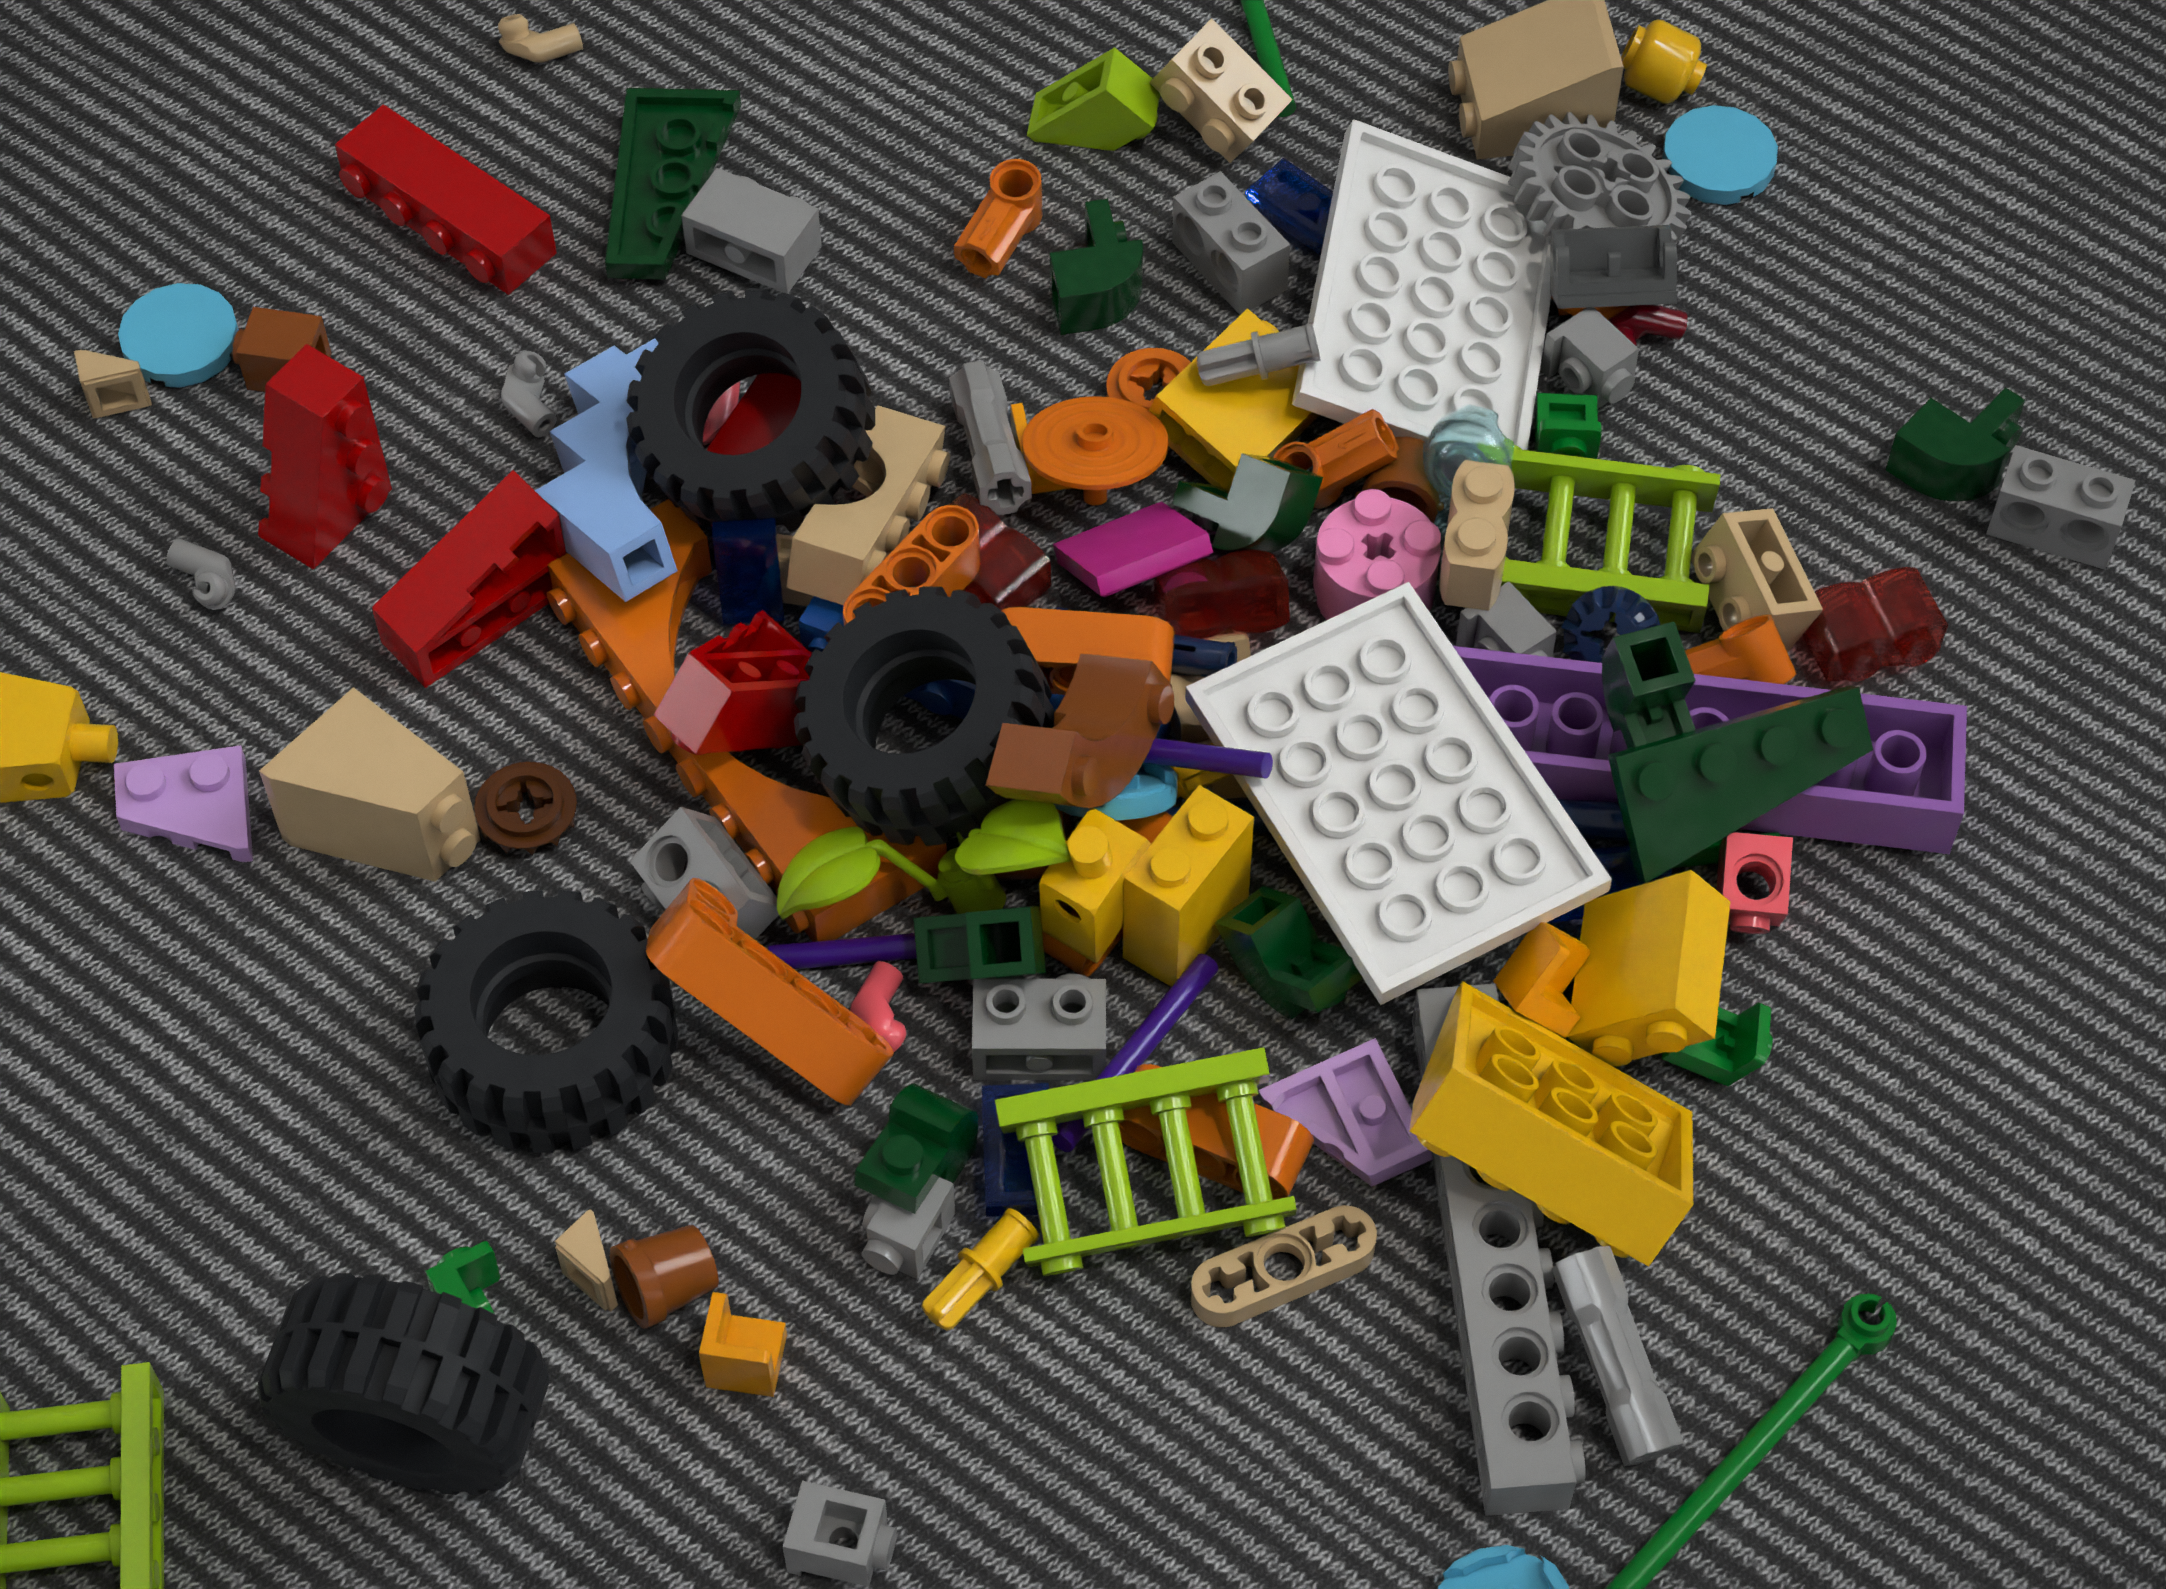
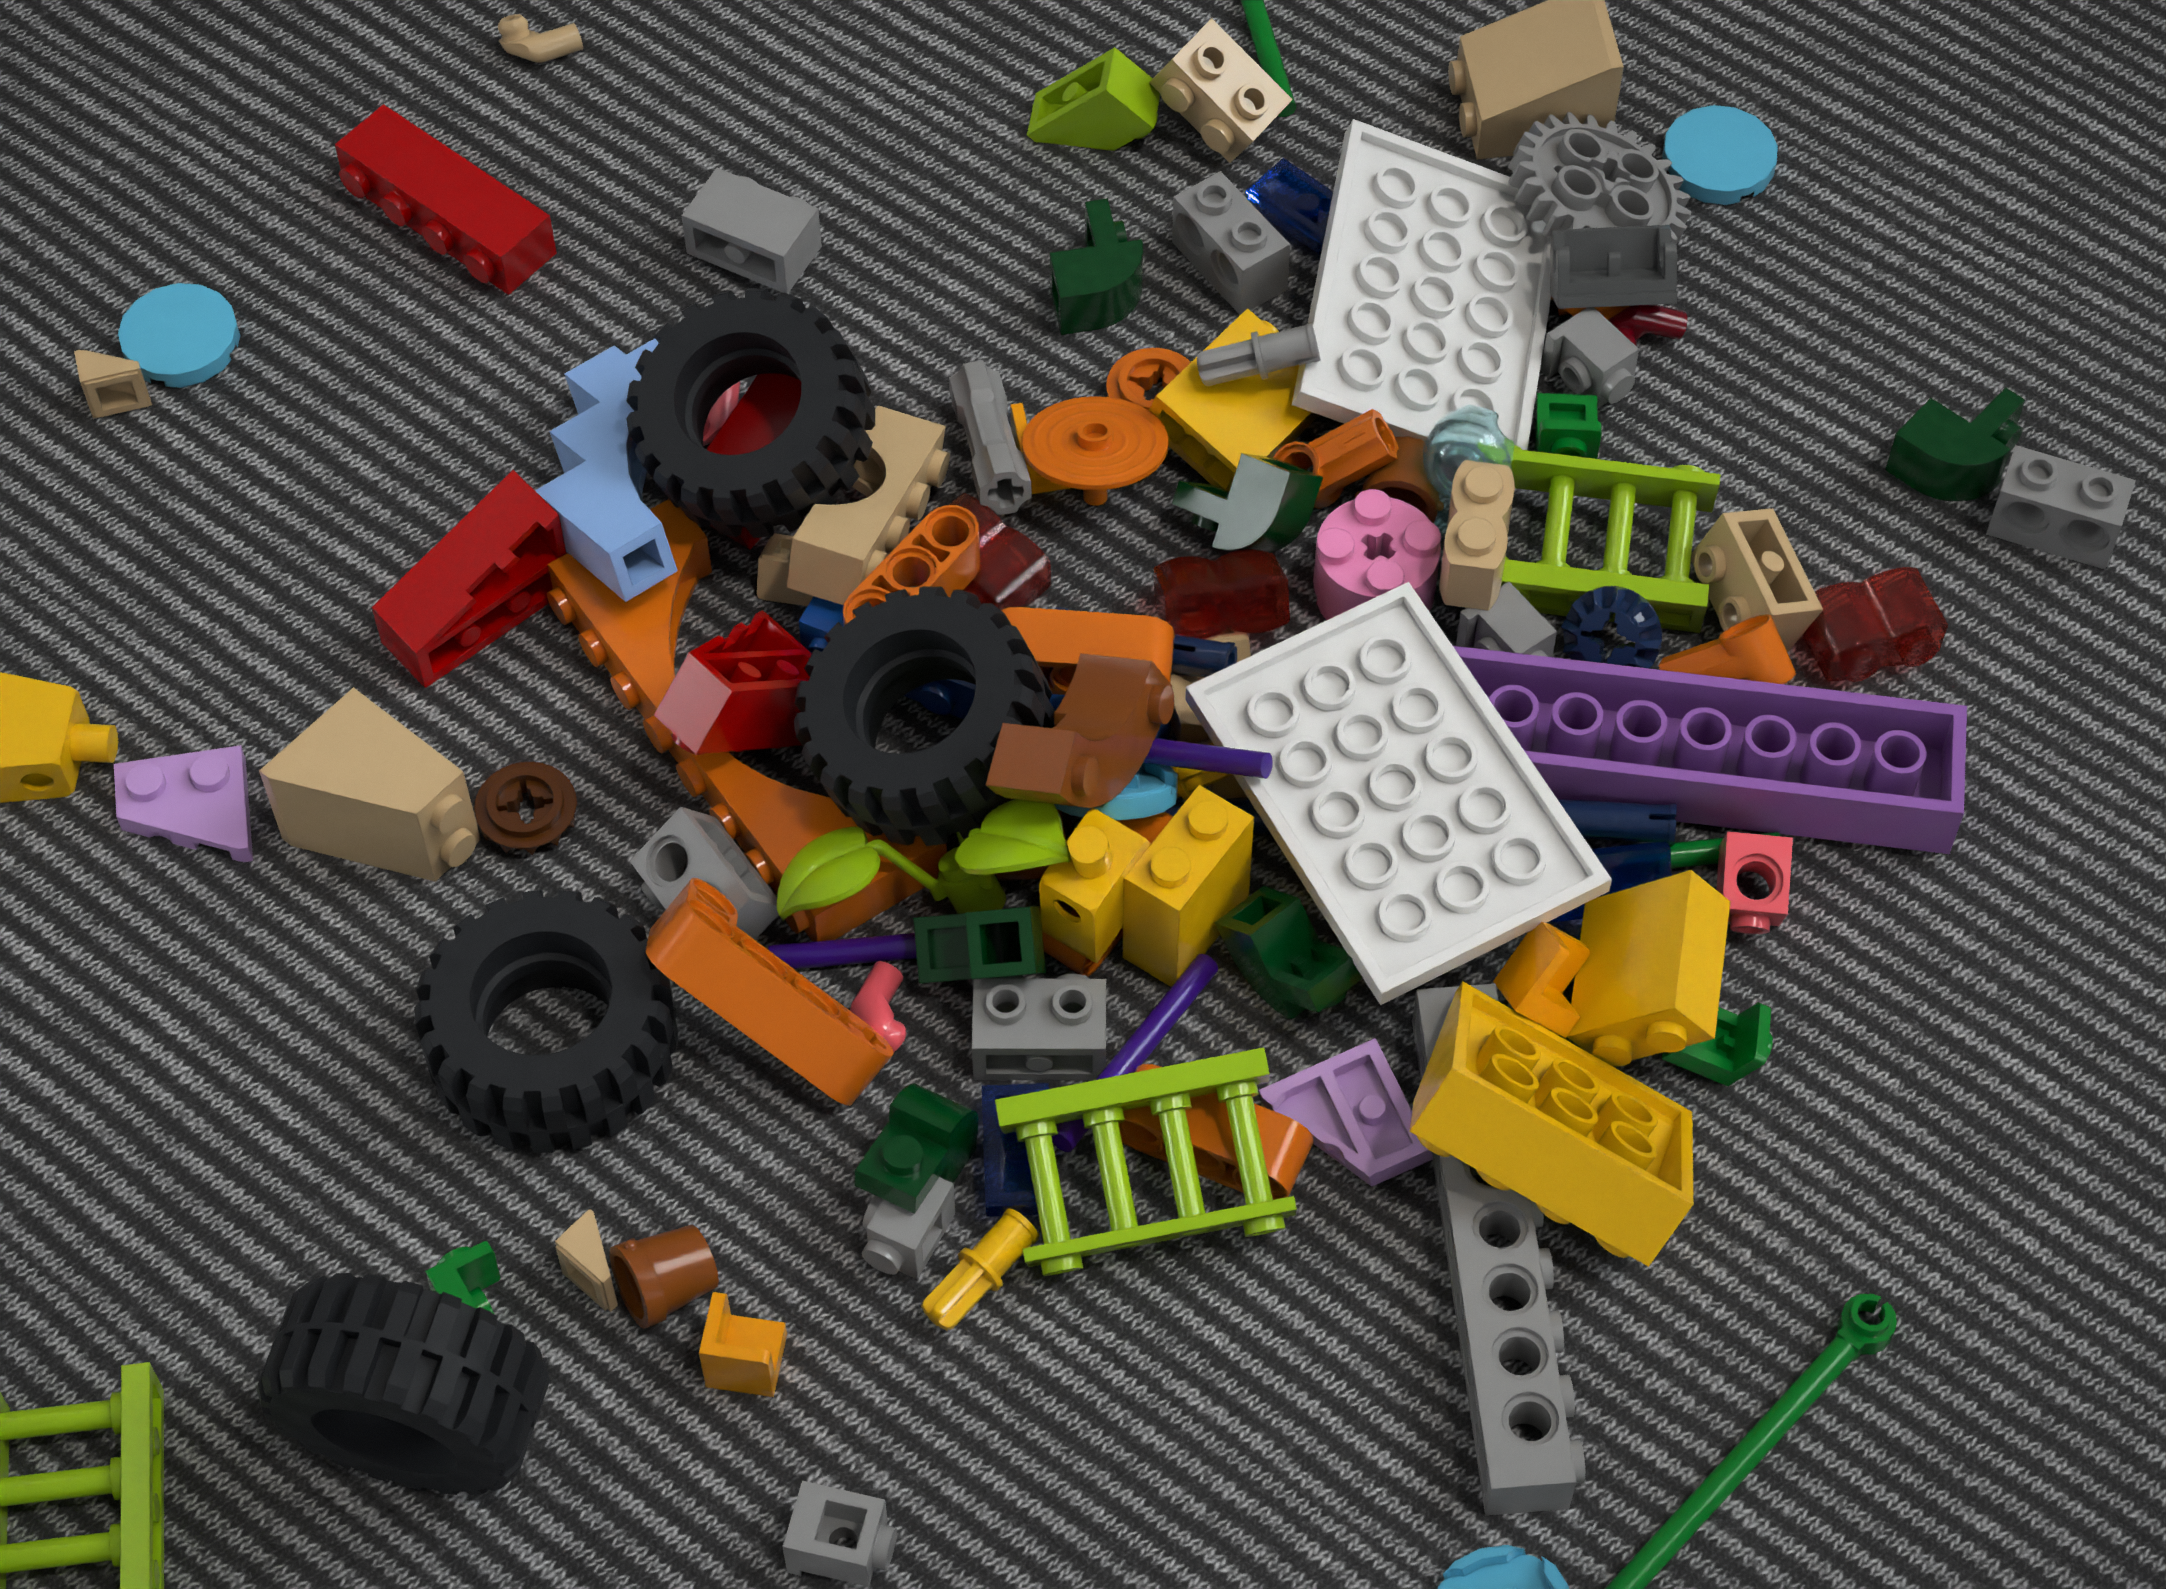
(210, 570): light grey arm -> none
(272, 340): dark orange brick -> none
(323, 458): red wedge -> none
(523, 391): light grey arm -> none
(663, 162): dark green wing -> none
(748, 569): clear blue plate -> none
(1002, 218): orange piece -> none
(1133, 549): dark pink tile -> none
(1231, 1266): tan beam -> none
(1633, 1401): light grey axle -> none
(1647, 685): dark green brick -> none
(1662, 61): yellow head -> none
(1722, 776): dark green wing -> none

